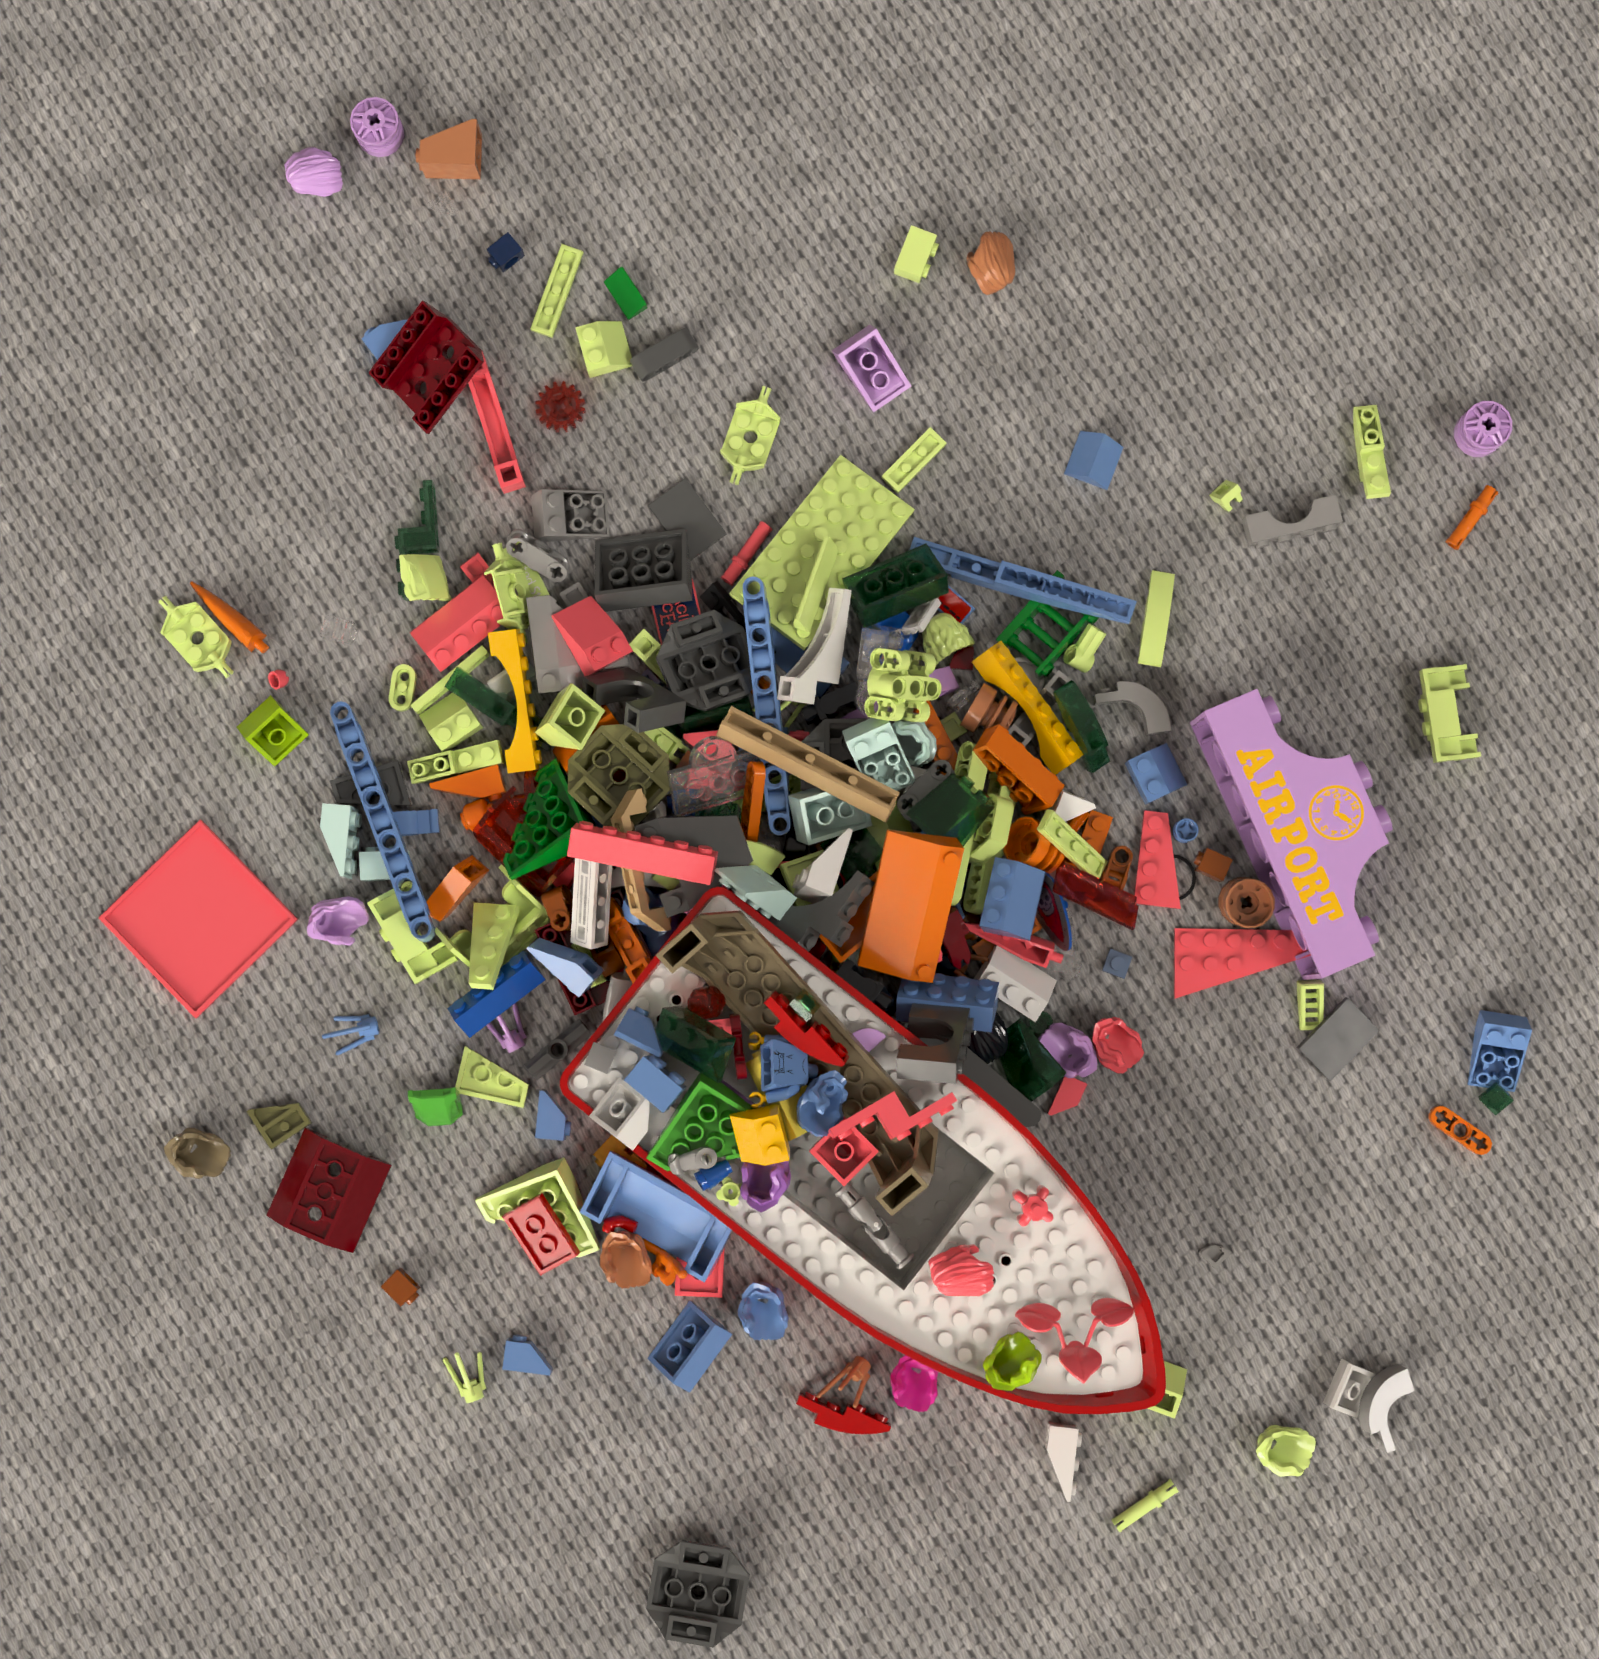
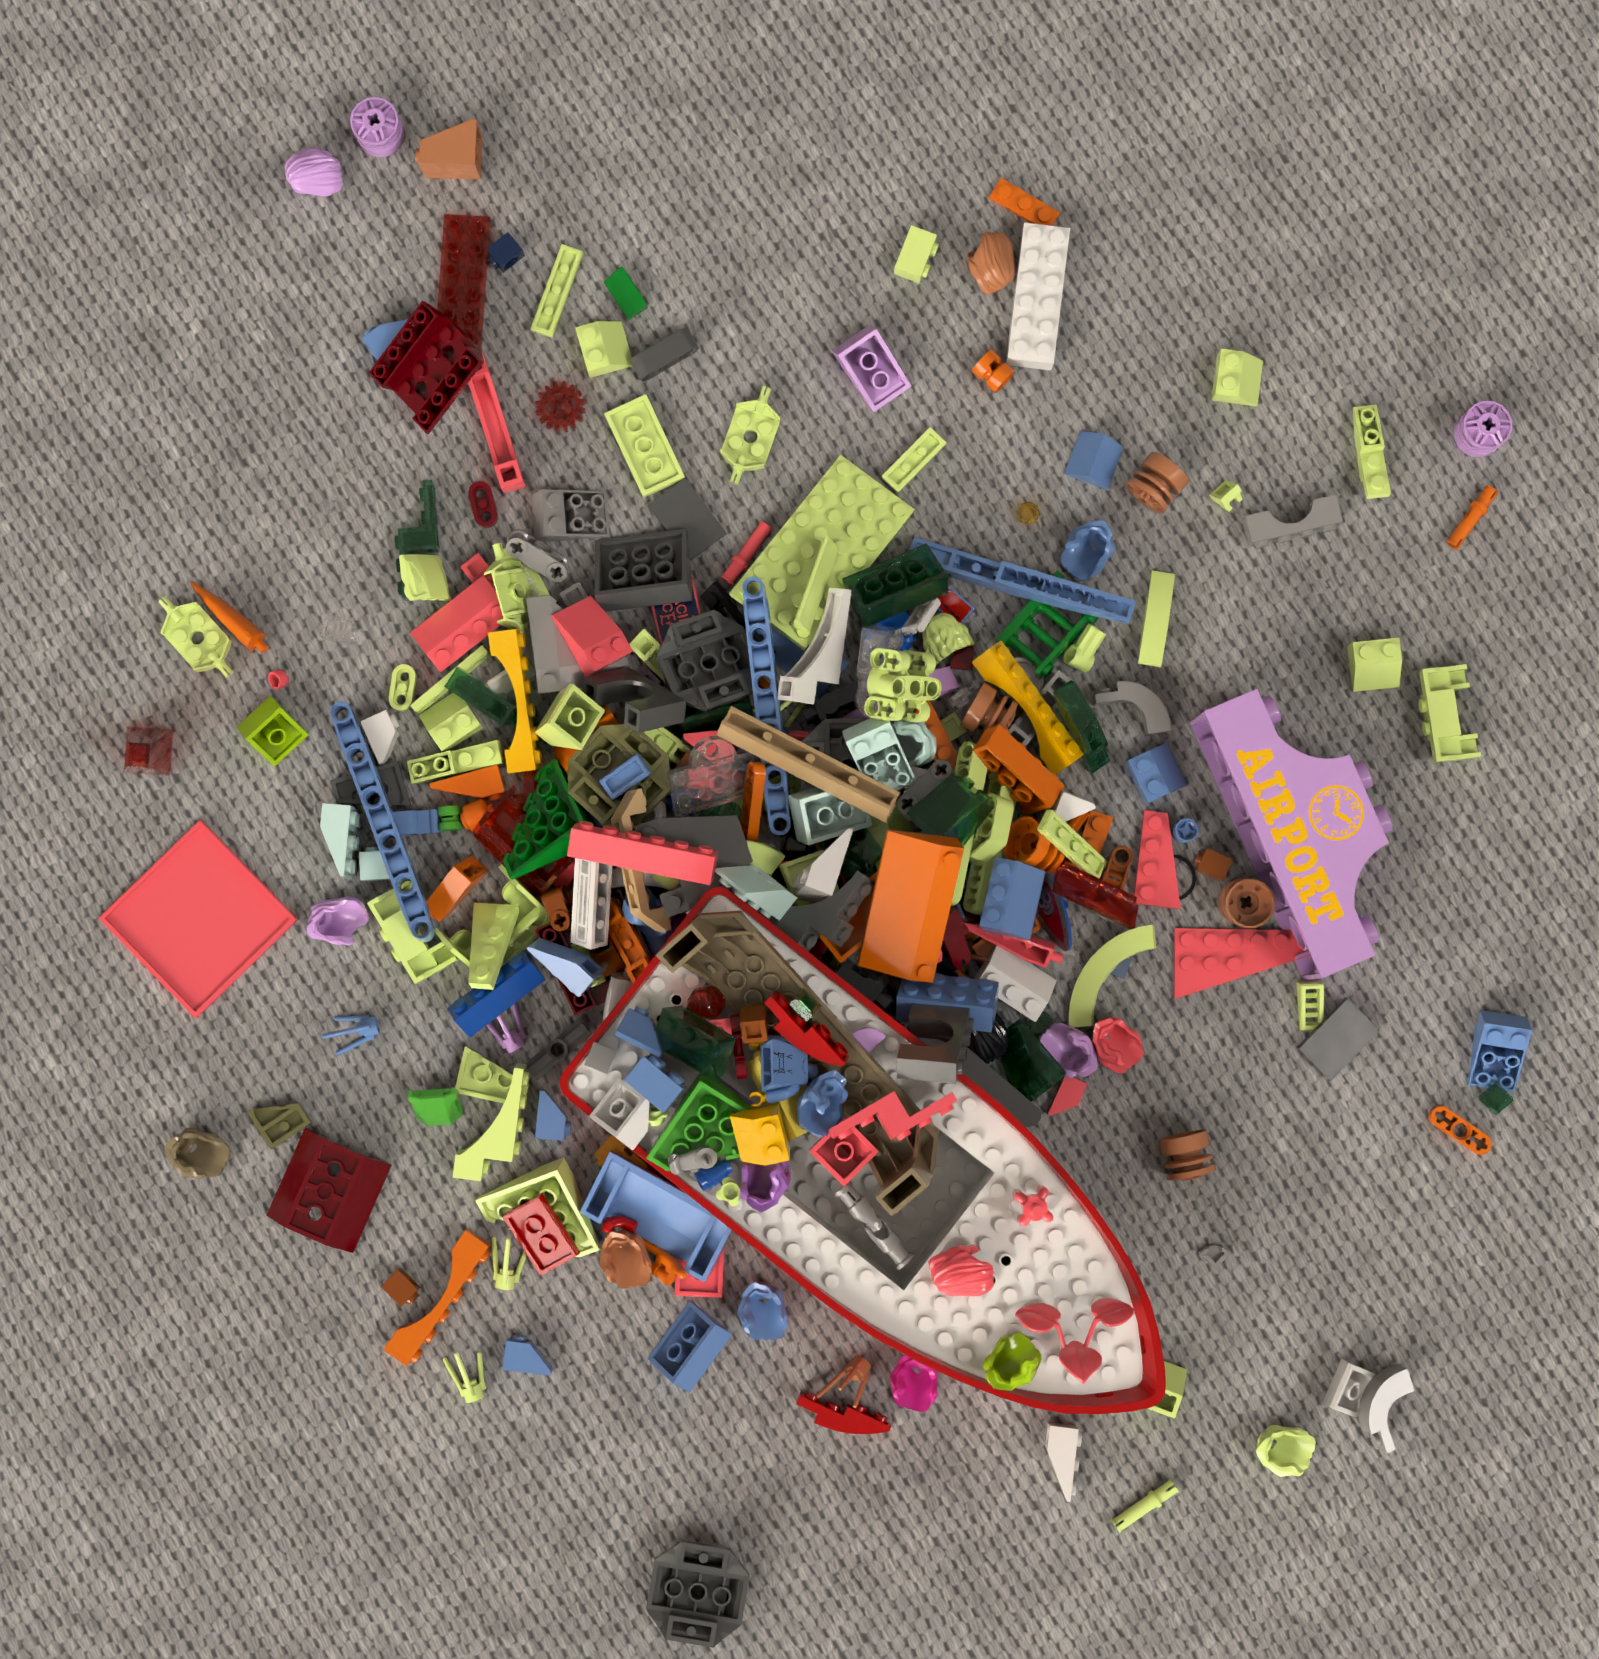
(148, 751): none -> clear red slope
(382, 734): none -> white slope
(409, 1339): none -> orange arch
(453, 823): none -> bright green wheel
(464, 273): none -> clear red plate
(483, 505): none -> dark red plate
(501, 1138): none -> yellowish green arch
(504, 1277): none -> yellowish green plant
(625, 776): none -> medium blue tile
(644, 446): none -> yellowish green plate
(656, 1117): none -> yellowish green plate
(754, 1023): none -> dark orange brick
(993, 371): none -> orange wheel
(1023, 204): none -> orange plate
(1028, 513): none -> clear yellow tile
(1037, 296): none -> white brick
(1078, 555): none -> medium blue hair
(1100, 966): none -> yellowish green tile
(1157, 482): none -> nougat wheel
(1186, 1155): none -> nougat wheel
(1237, 378): none -> yellowish green slope
(1375, 664): none -> yellowish green slope

